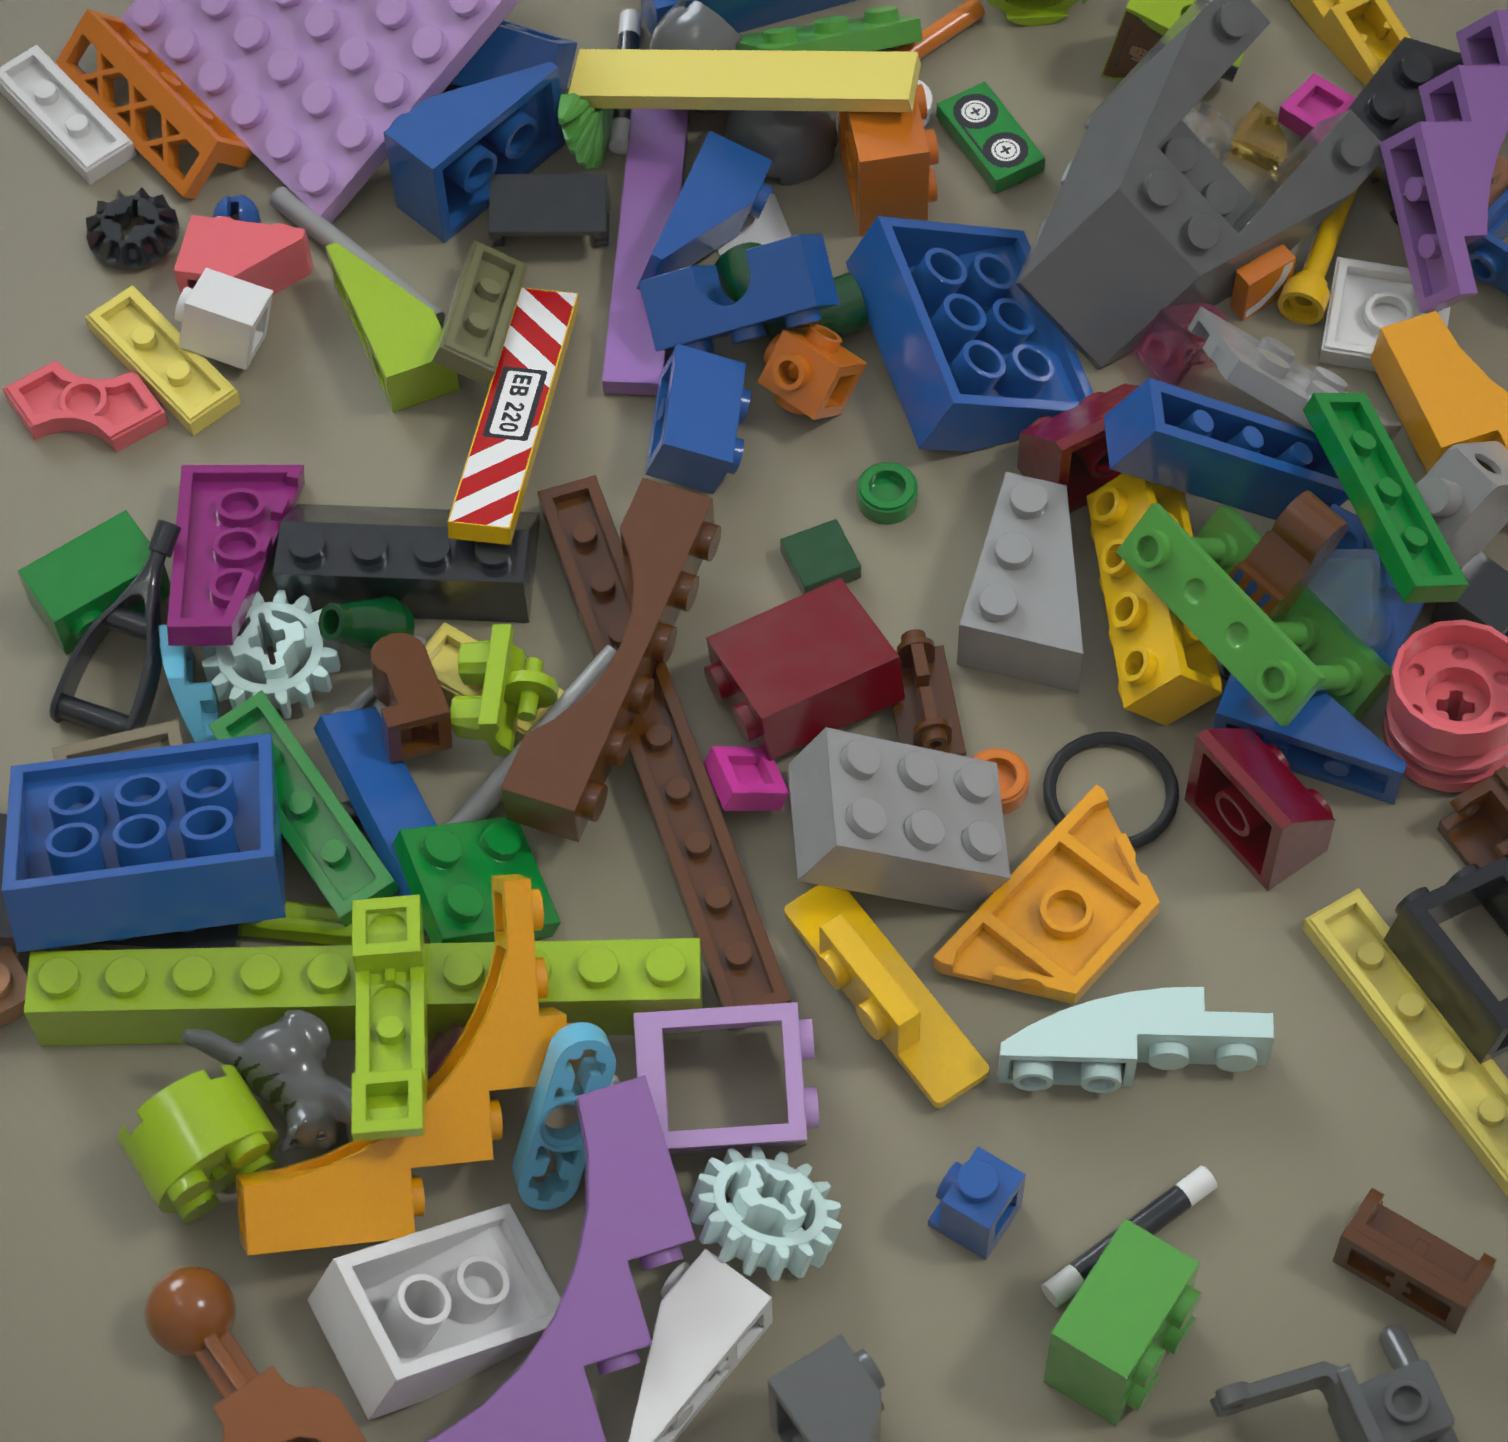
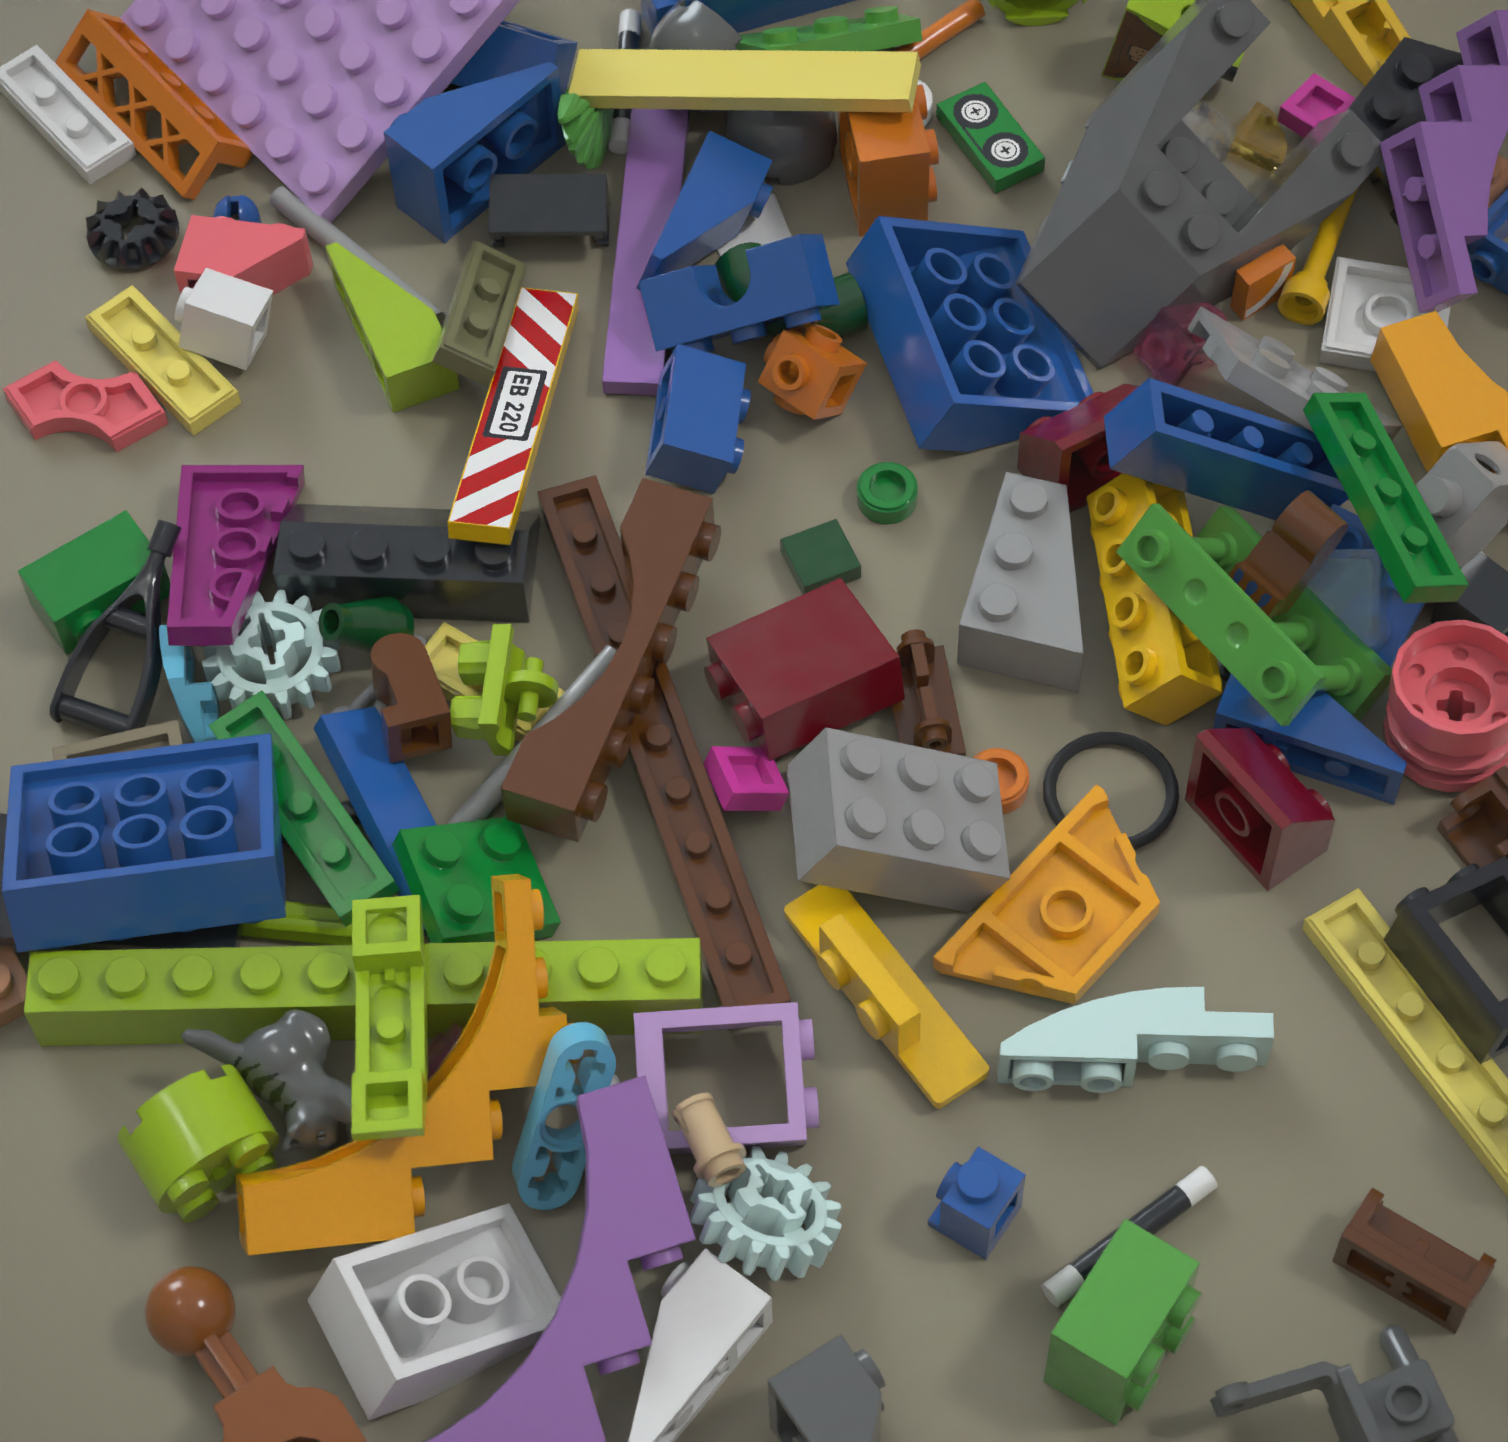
(716, 1154): none -> tan pin

